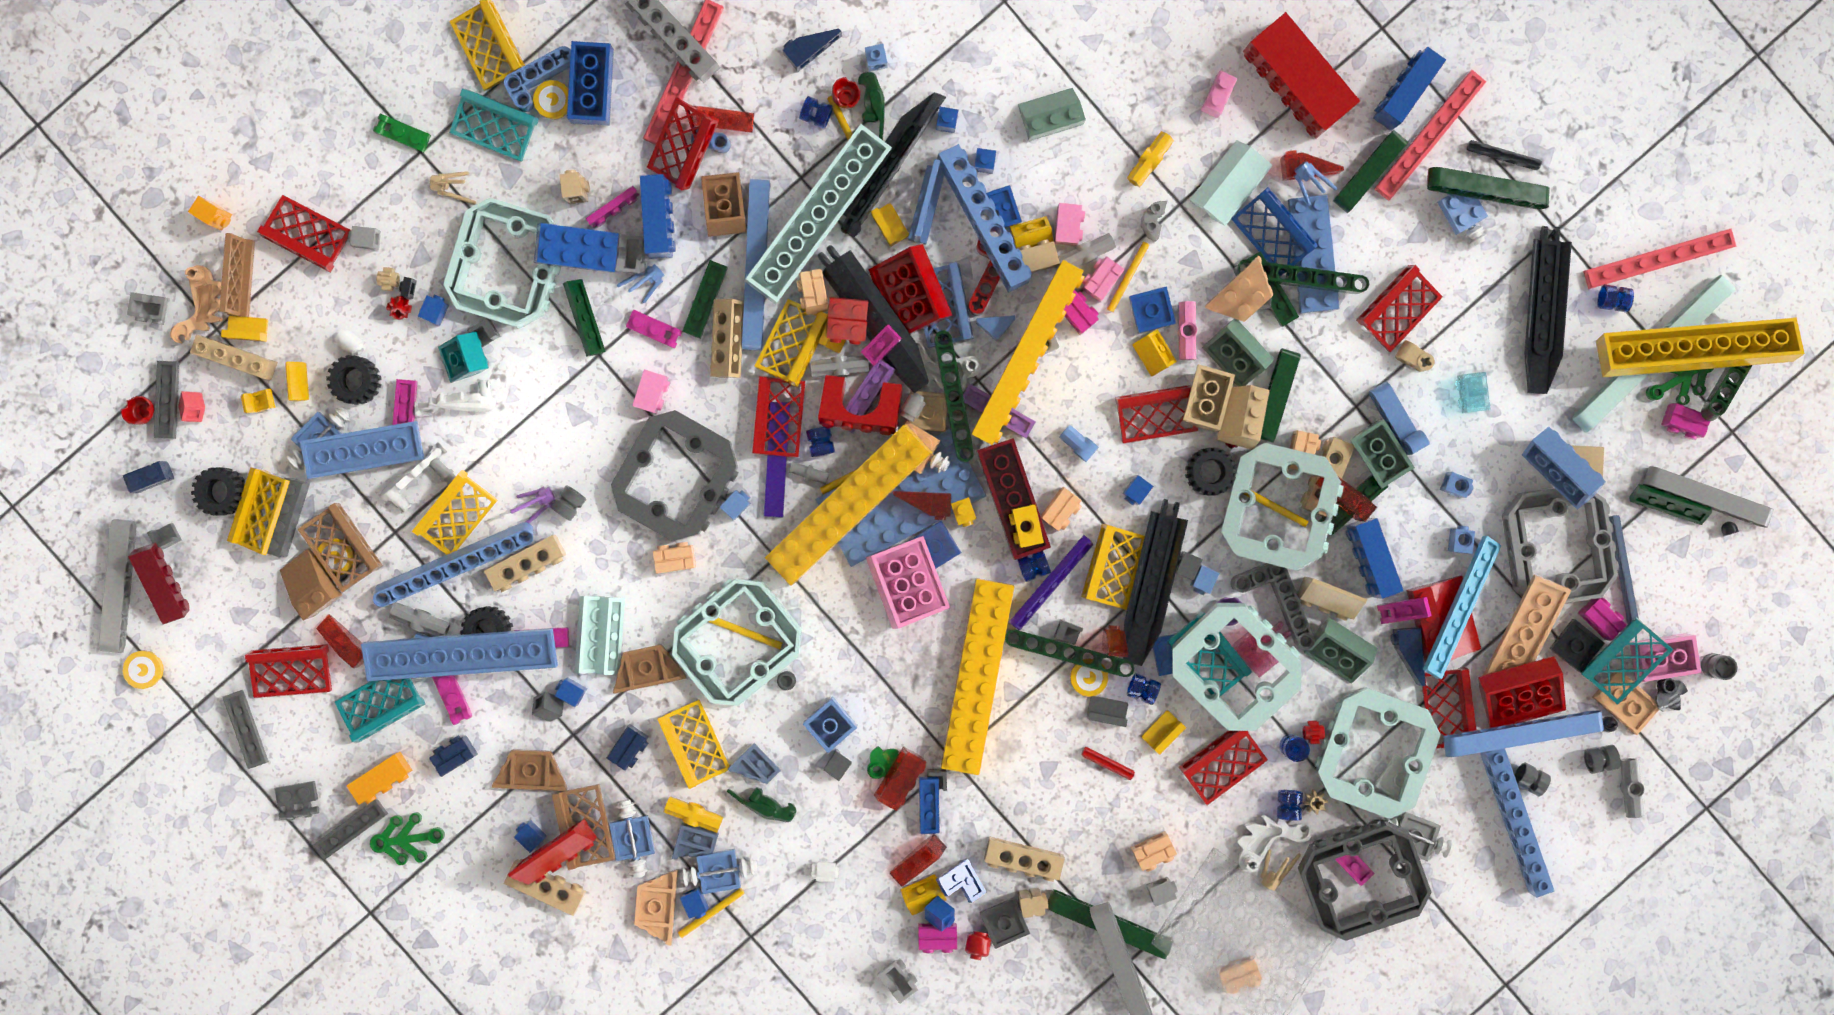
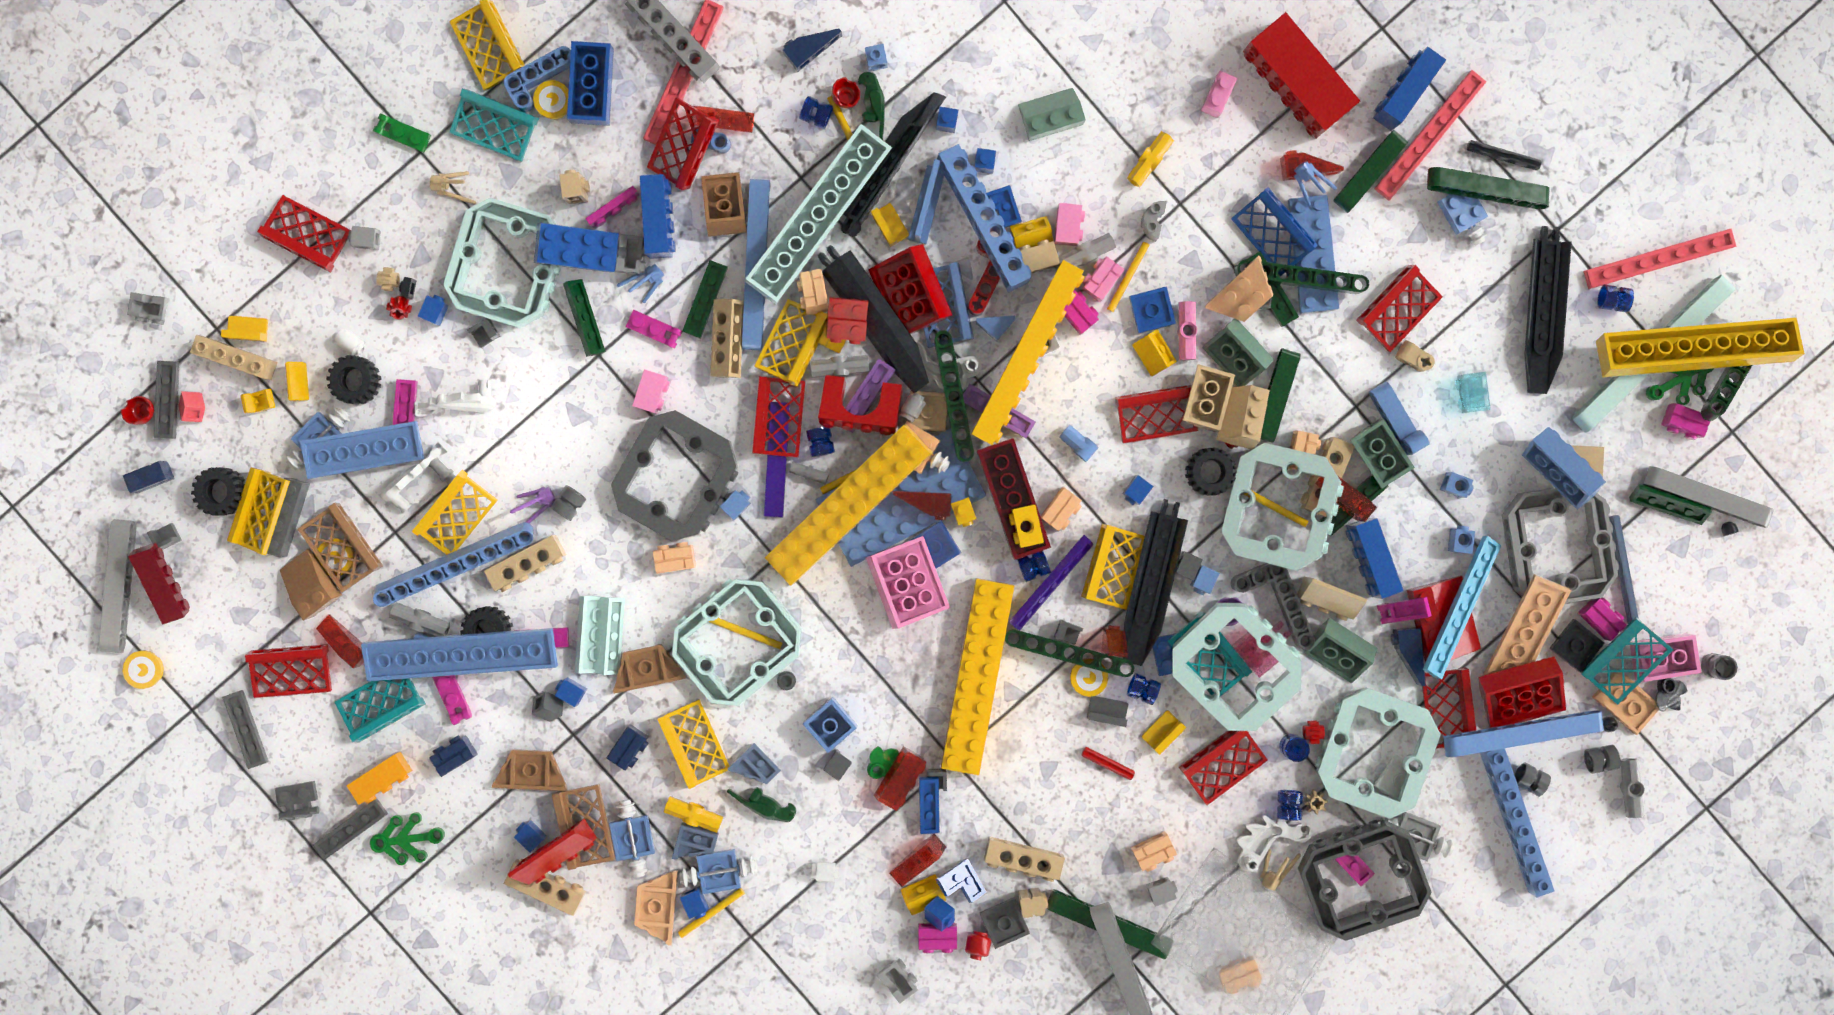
(206, 303): light nougat animal -> none
(210, 213): light orange brick -> none
(237, 275): medium nougat fence -> none
(463, 356): teal slope -> none
(881, 345): dark pink plate -> none
(1231, 182): light aqua slope -> none

